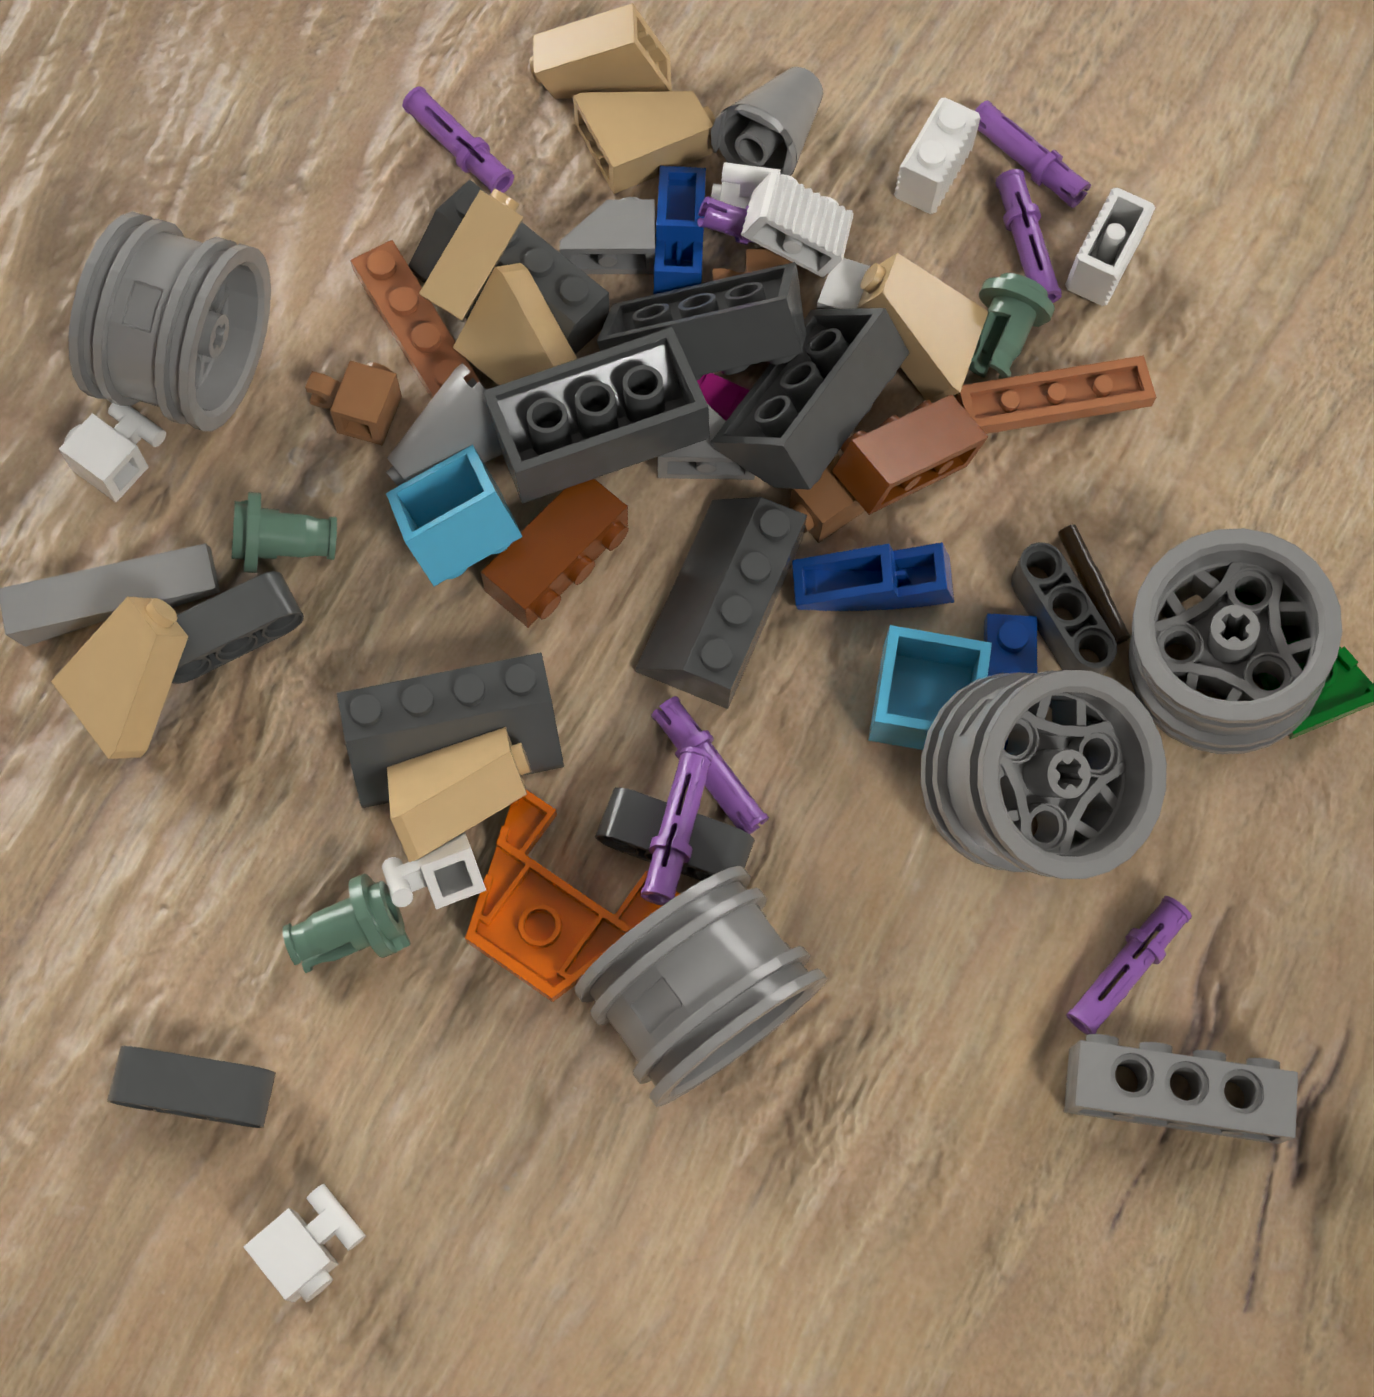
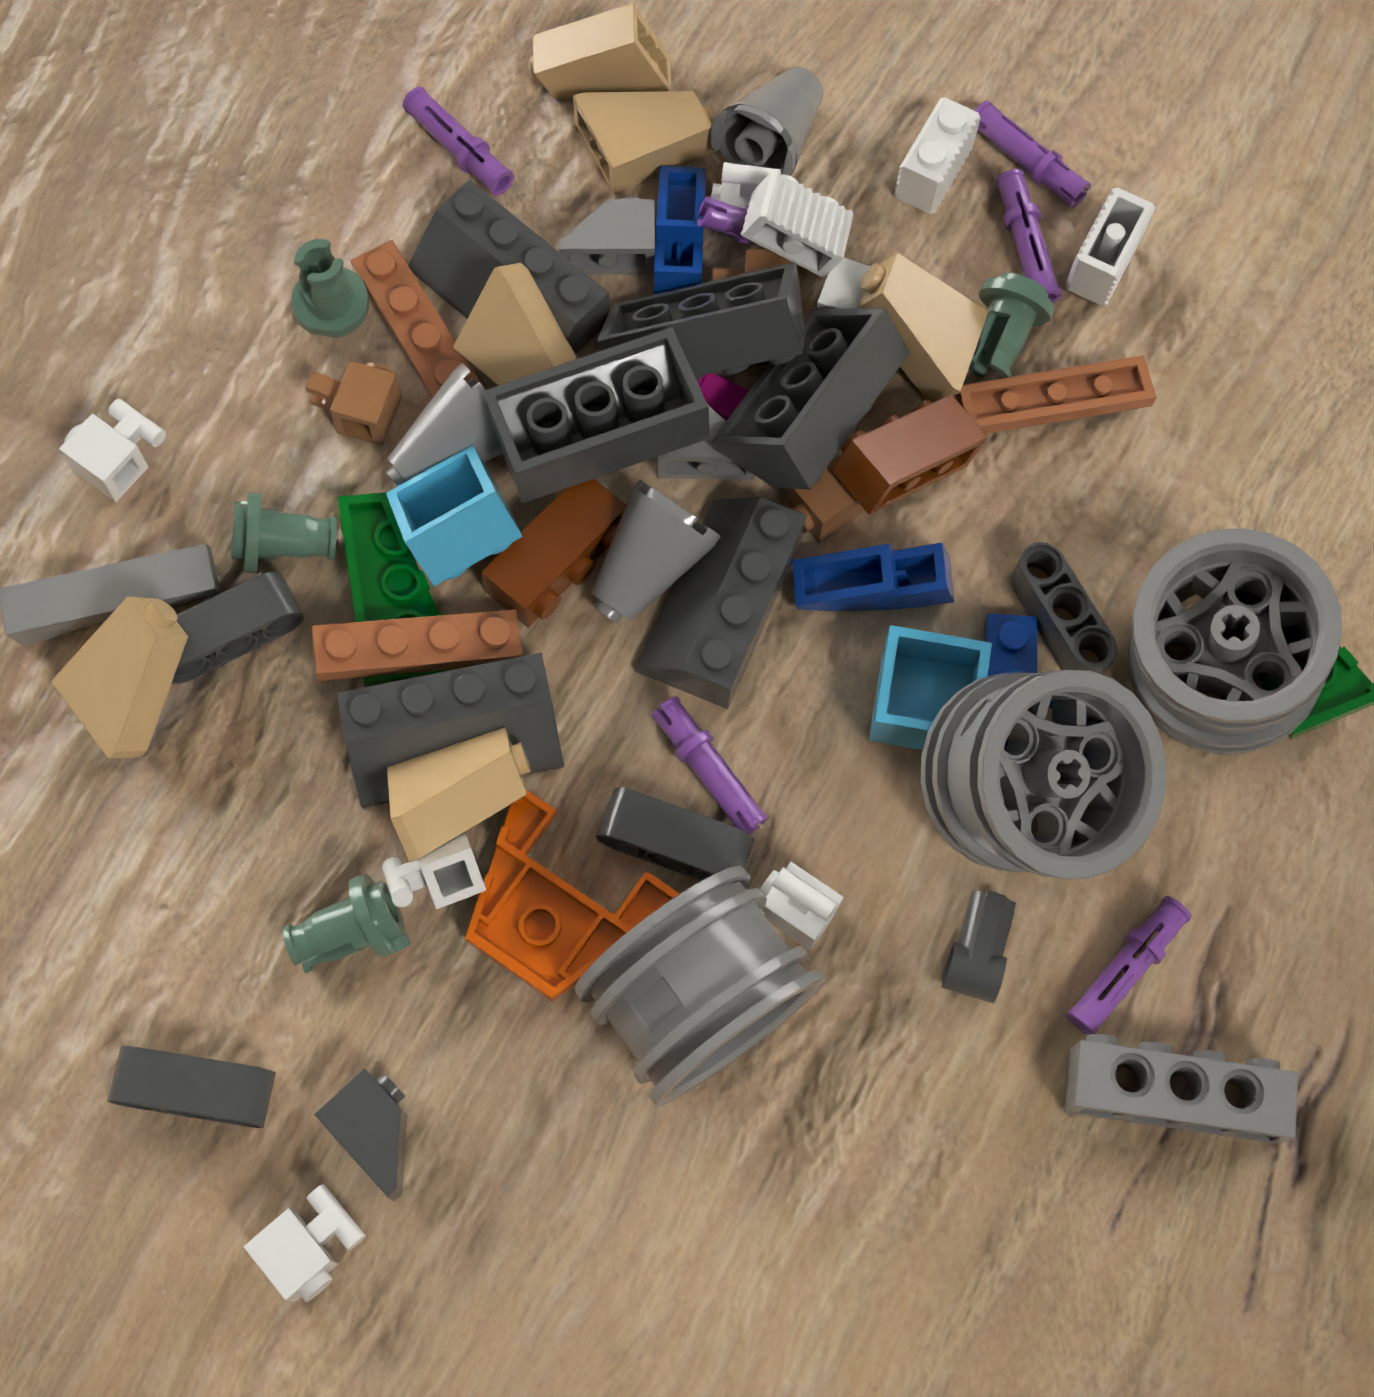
(169, 321): light grey wheel -> none
(327, 295): none -> sand green piece
(370, 1128): none -> dark grey slope
(381, 569): none -> green wing
(414, 644): none -> nougat plate
(472, 253): tan slope -> none
(648, 553): none -> light grey cone
(690, 774): medium lavender pin -> none
(799, 904): none -> white brick
(977, 959): none -> dark grey piece
(1093, 582): dark brown piece -> none

